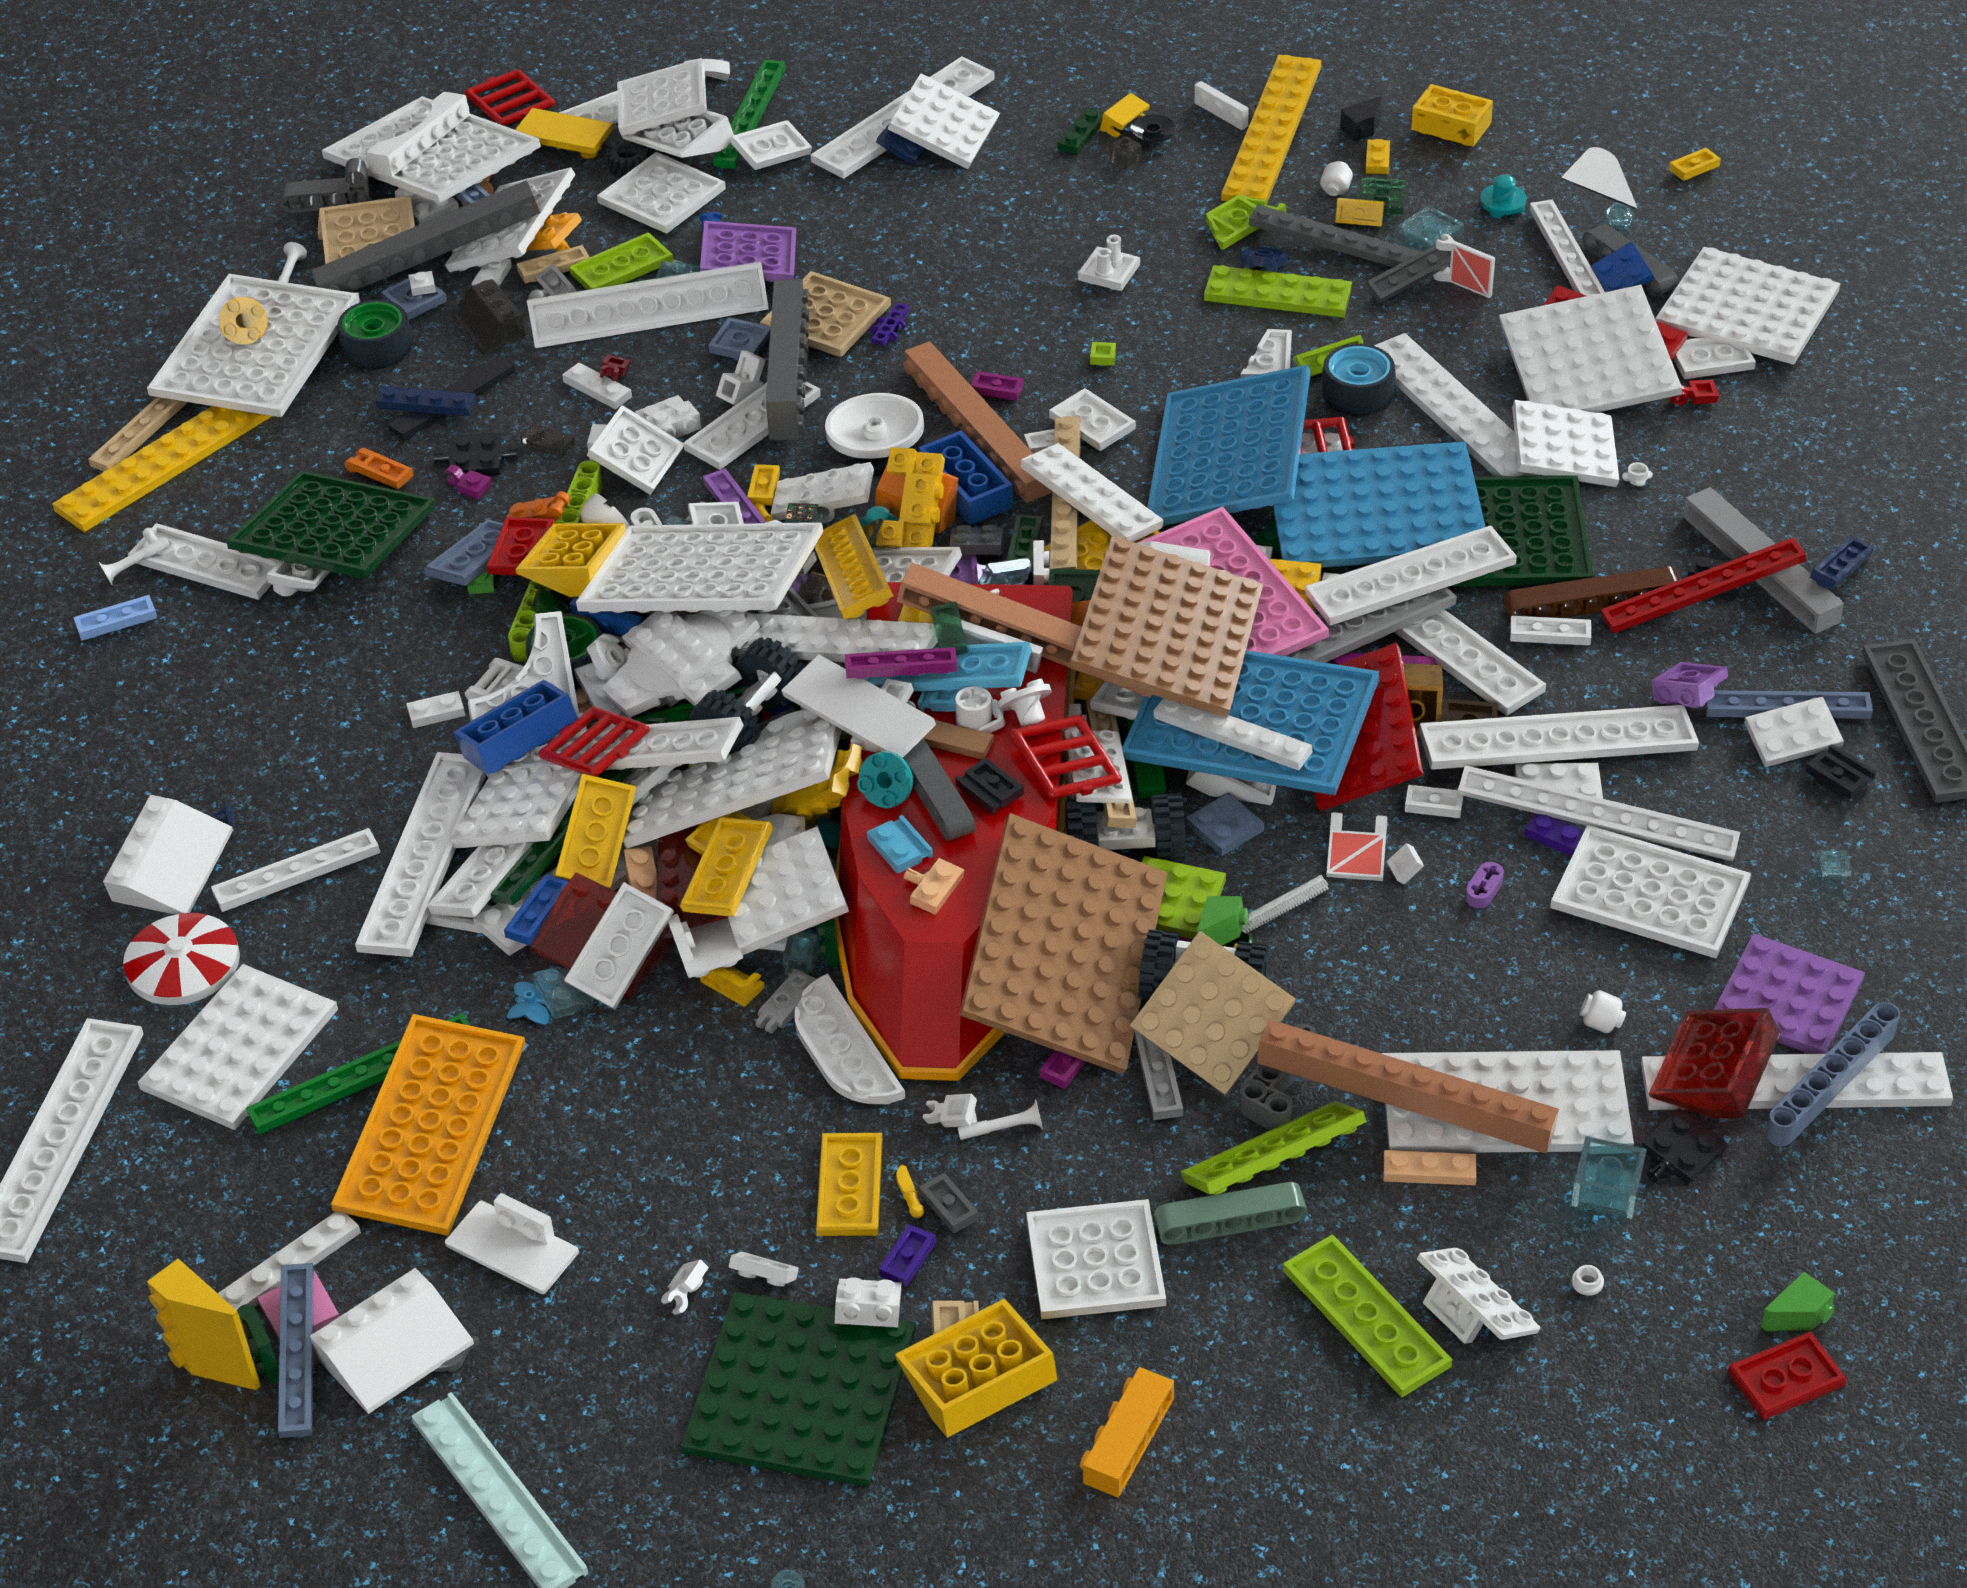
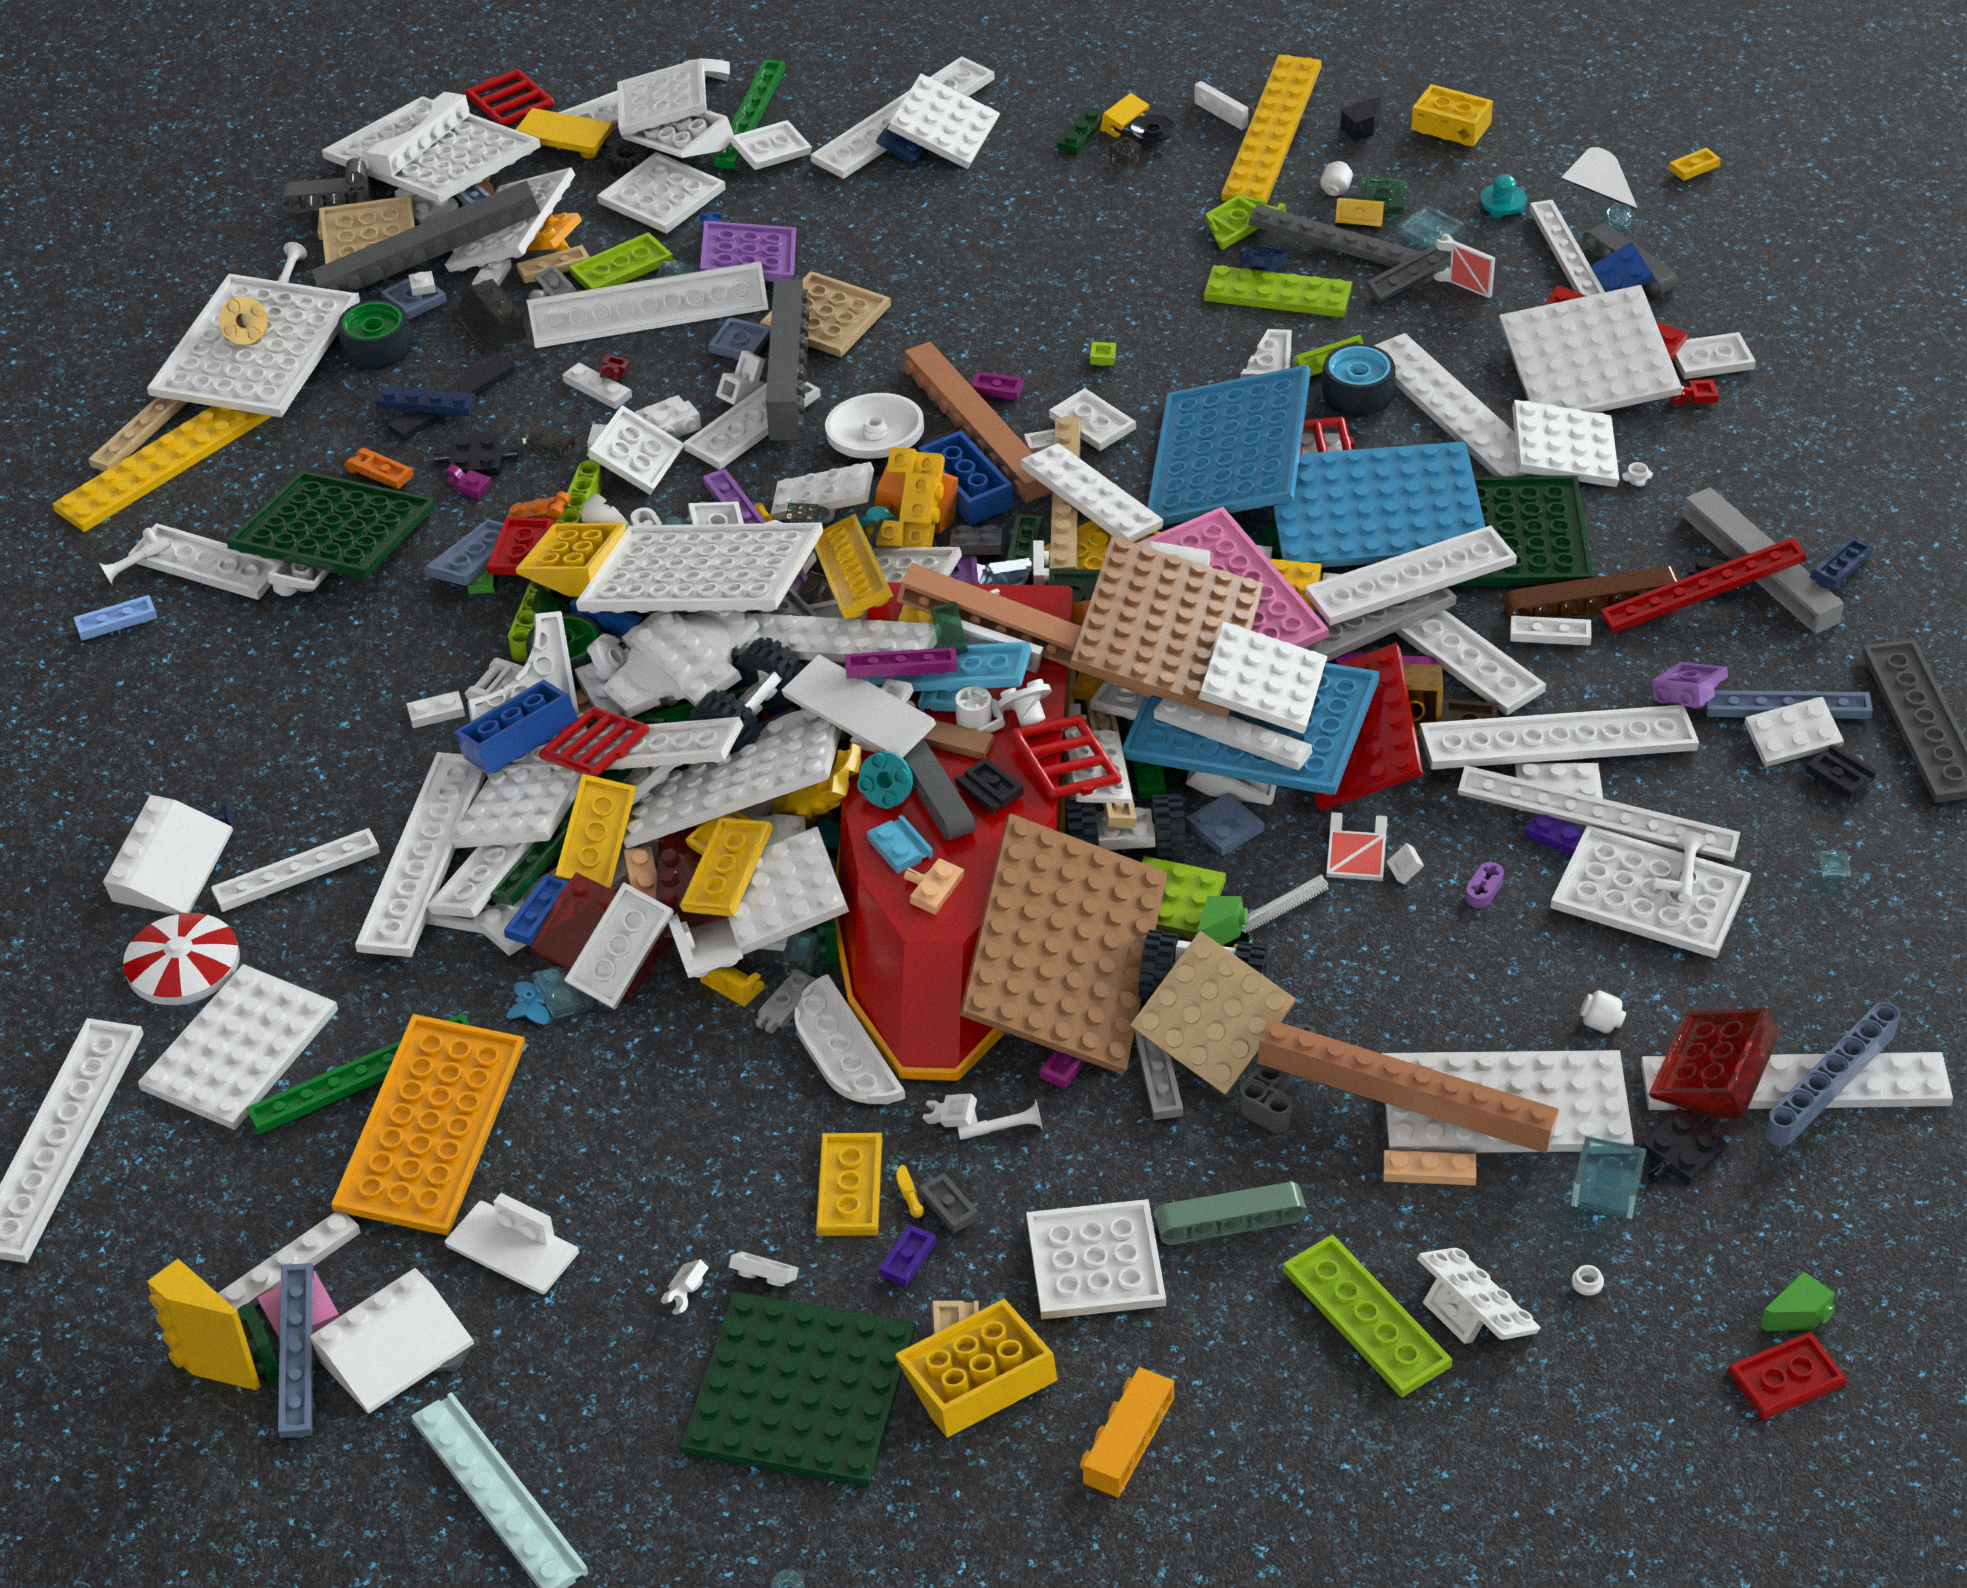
(763, 484): yellow plate -> none
(868, 1302): white plate -> none
(880, 331): dark purple piece -> none
(1109, 266): white plate -> none
(1263, 677): none -> white plate
(1273, 1147): lime plate -> none
(1377, 156): yellow plate -> none
(1433, 801): white plate -> none
(1690, 843): none -> white piece
(1749, 304): white plate -> none
(1799, 988): medium lavender plate -> none

